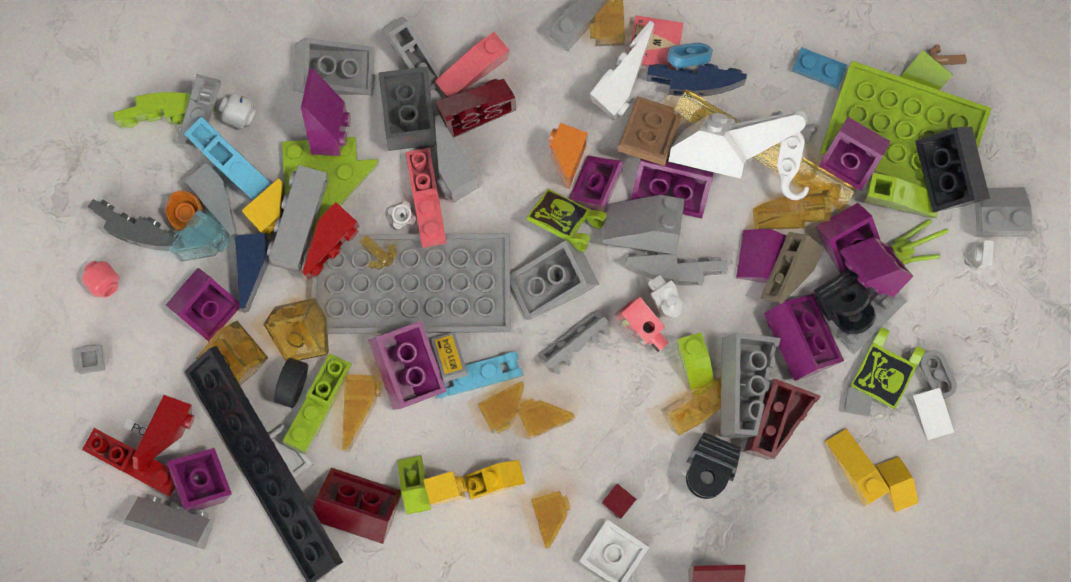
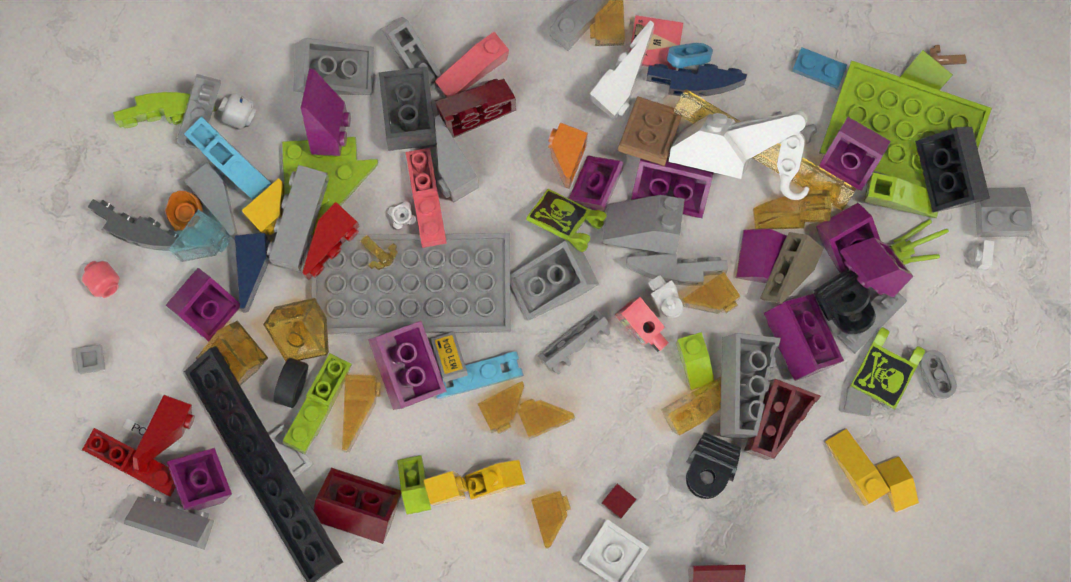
(714, 296): none -> clear yellow slope
(933, 413): white sticker -> none

